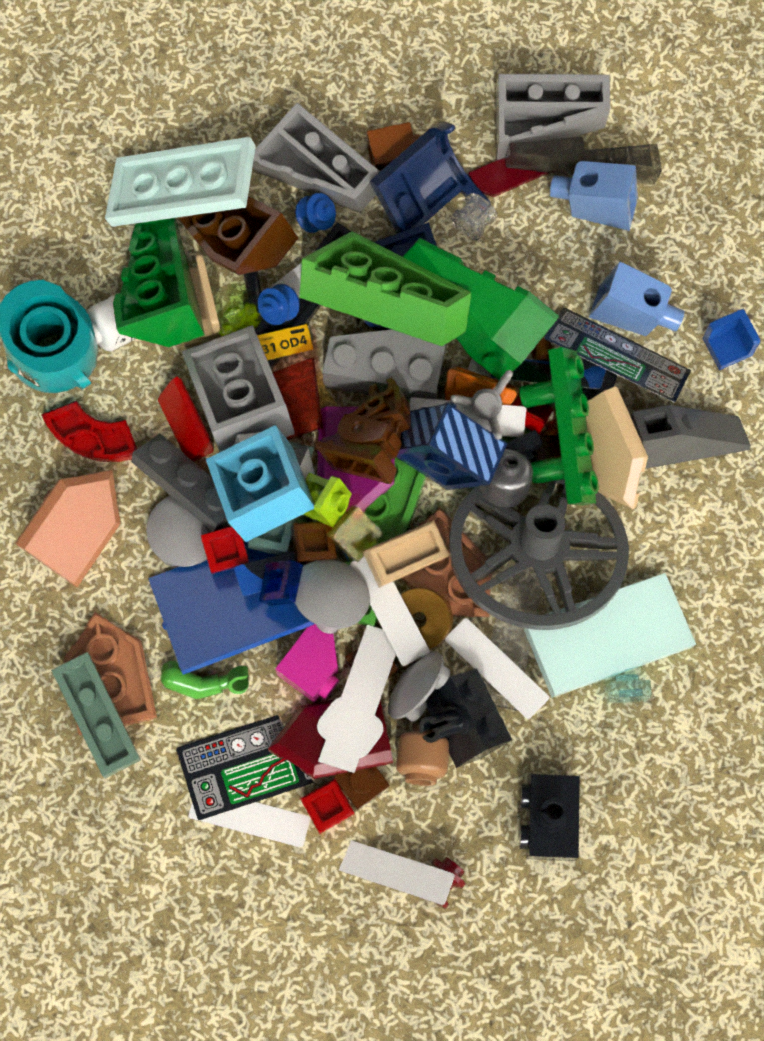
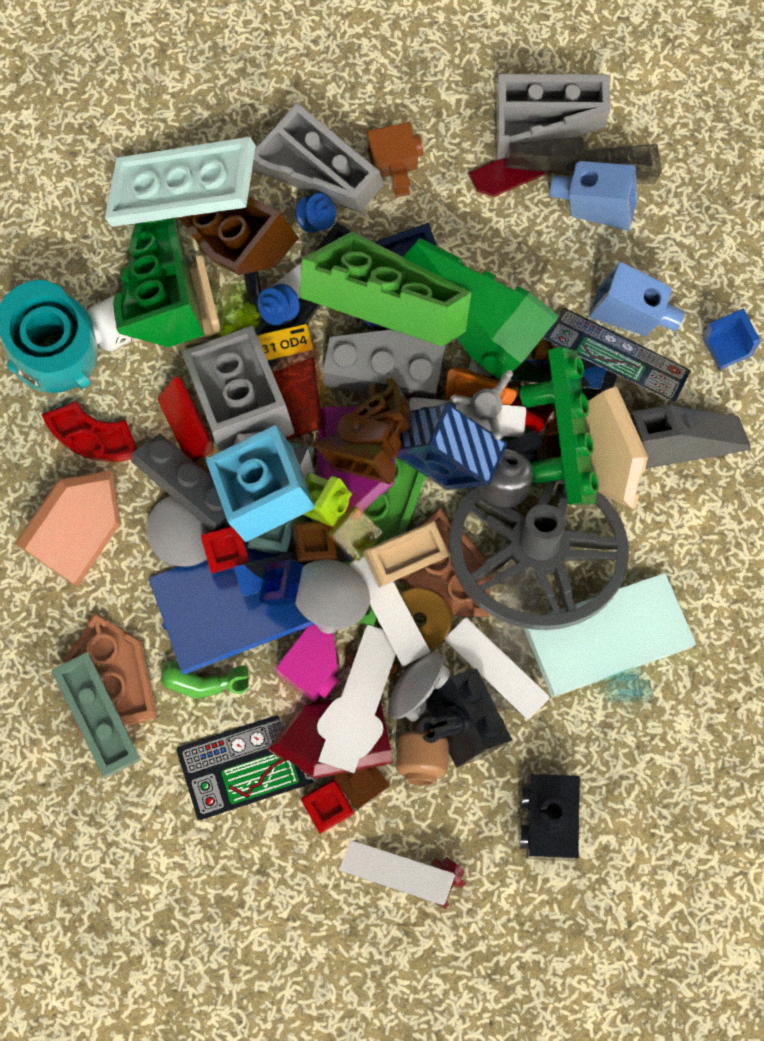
(263, 822): white sticker -> none
(422, 180): dark blue piece -> none
(474, 216): clear wheel -> none

